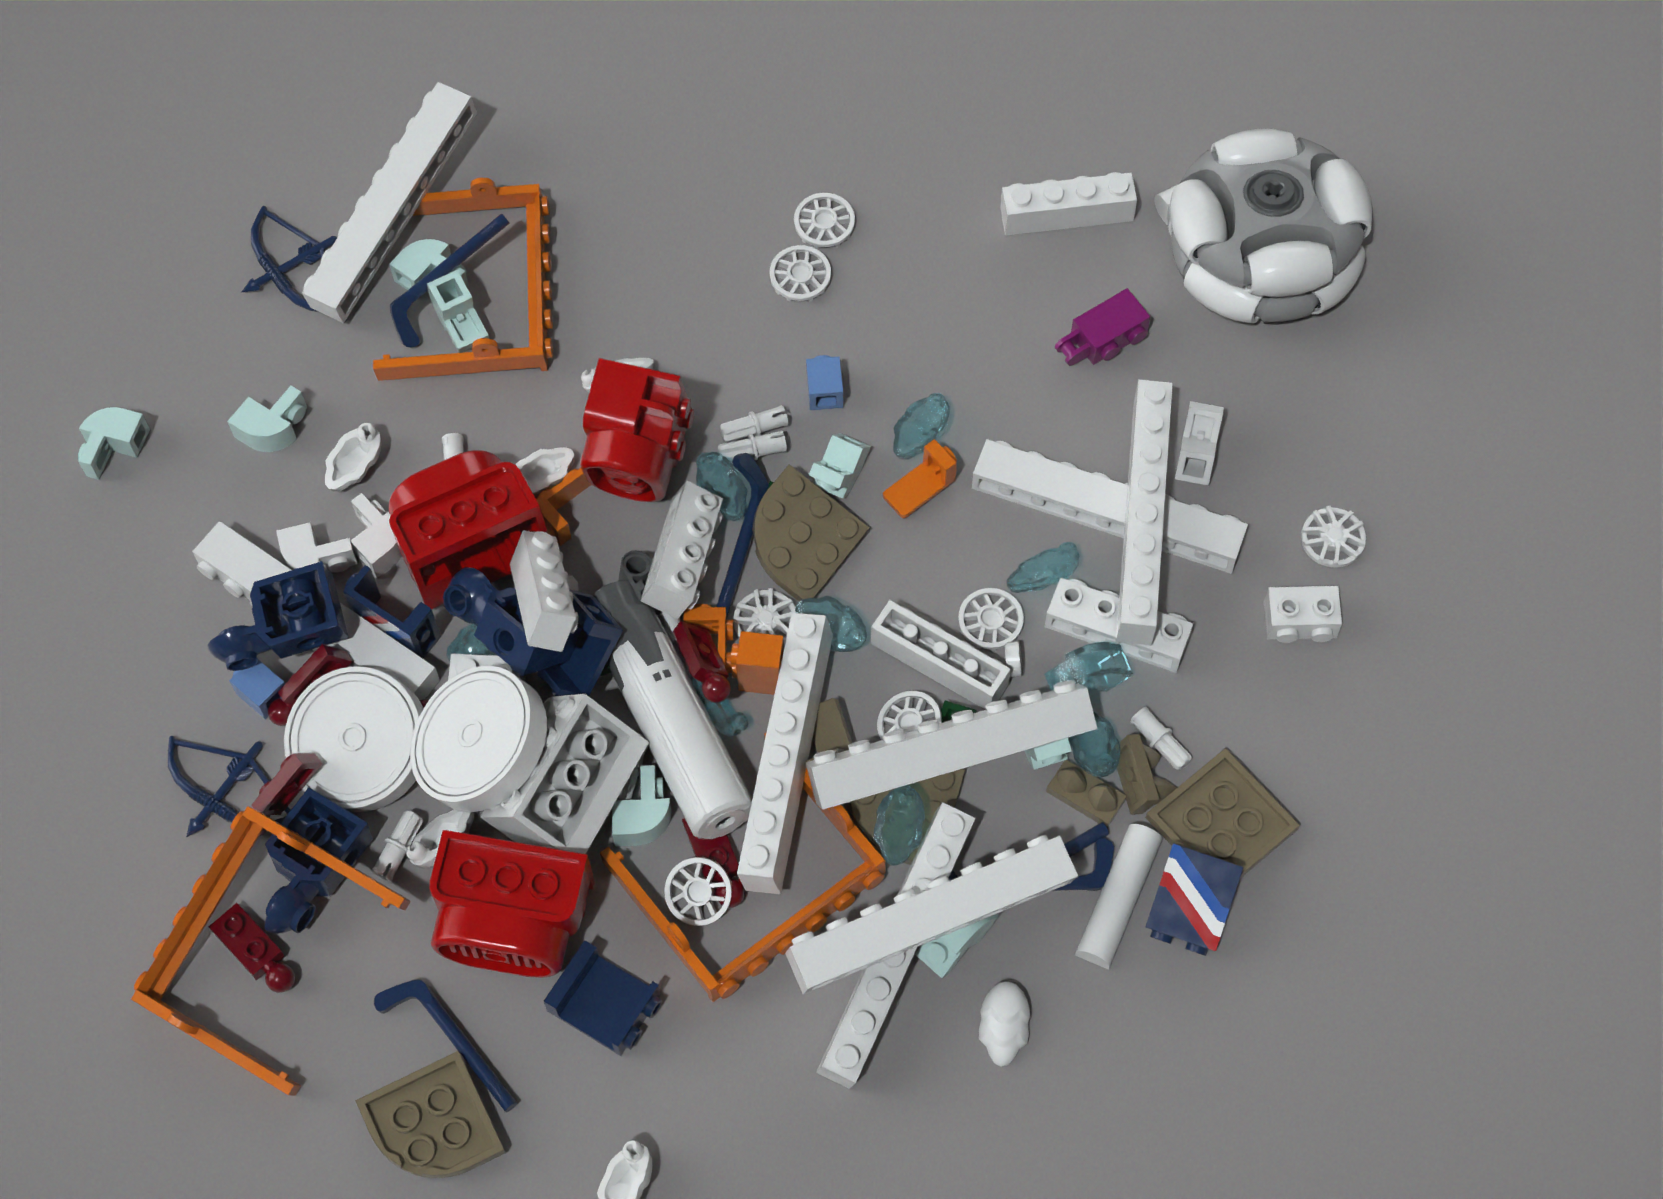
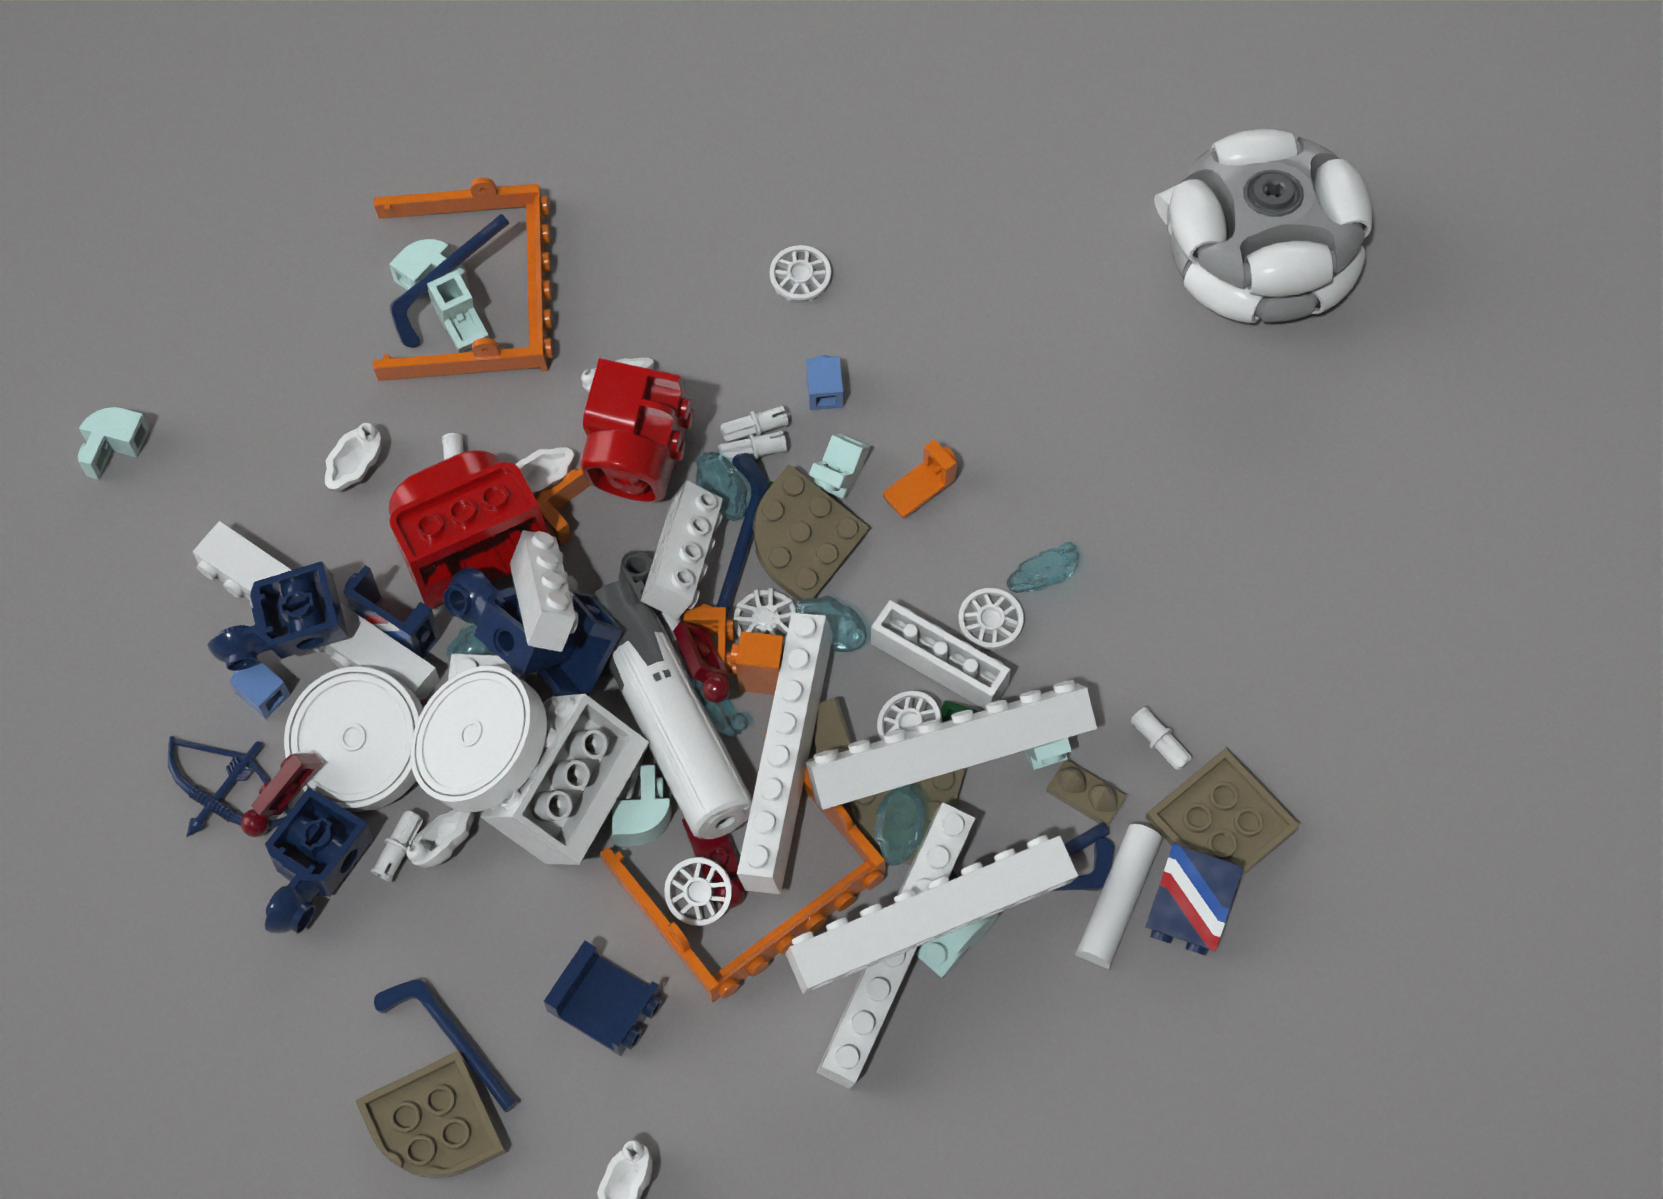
(192, 919): orange piece -> none
(253, 948): dark red plate -> none
(265, 428): light aqua brick -> none
(275, 273): dark blue piece -> none
(301, 549): white brick -> none
(320, 663): dark red plate -> none
(376, 544): white brick -> none
(389, 202): white brick -> none
(507, 903): red brick -> none
(824, 220): white wheel -> none
(920, 425): clear light blue arm -> none
(1004, 1022): white arm -> none
(1013, 658): white tile -> none
(1068, 203): white brick -> none
(1094, 618): white brick -> none
(1095, 666): clear light blue brick -> none
(1097, 750): clear light blue arm -> none
(1101, 503): white brick -> none
(1105, 329): magenta brick -> none
(1136, 776): dark tan tile -> none
(1144, 513): white brick -> none
(1199, 443): white brick -> none
(1302, 613): white brick -> none
(1333, 536): white wheel -> none

